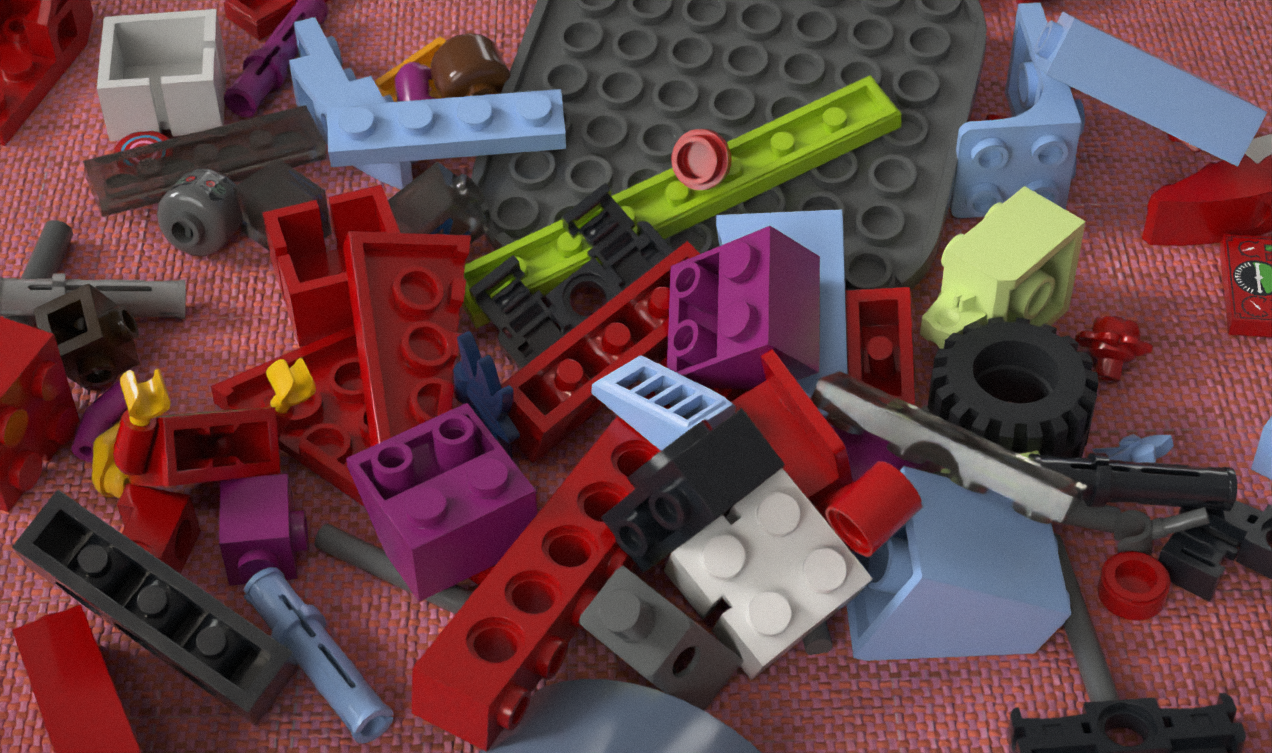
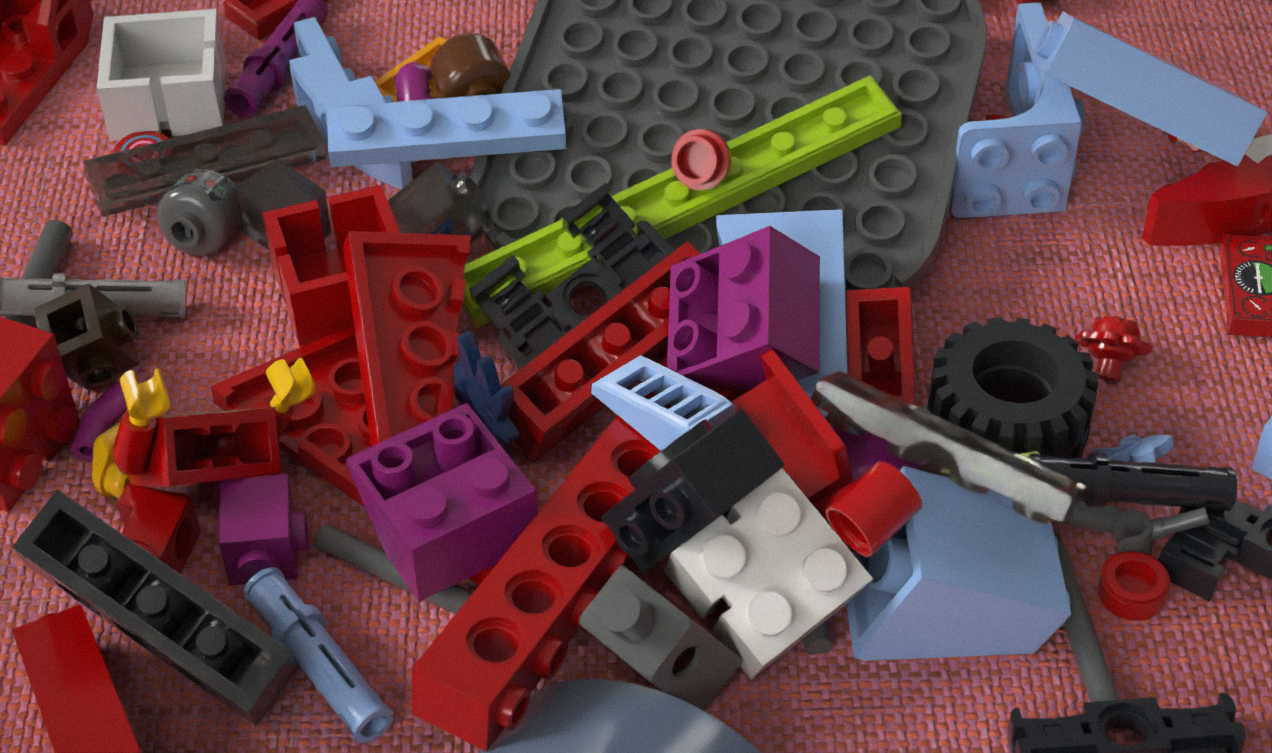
(1008, 267): yellowish green hinge -> none

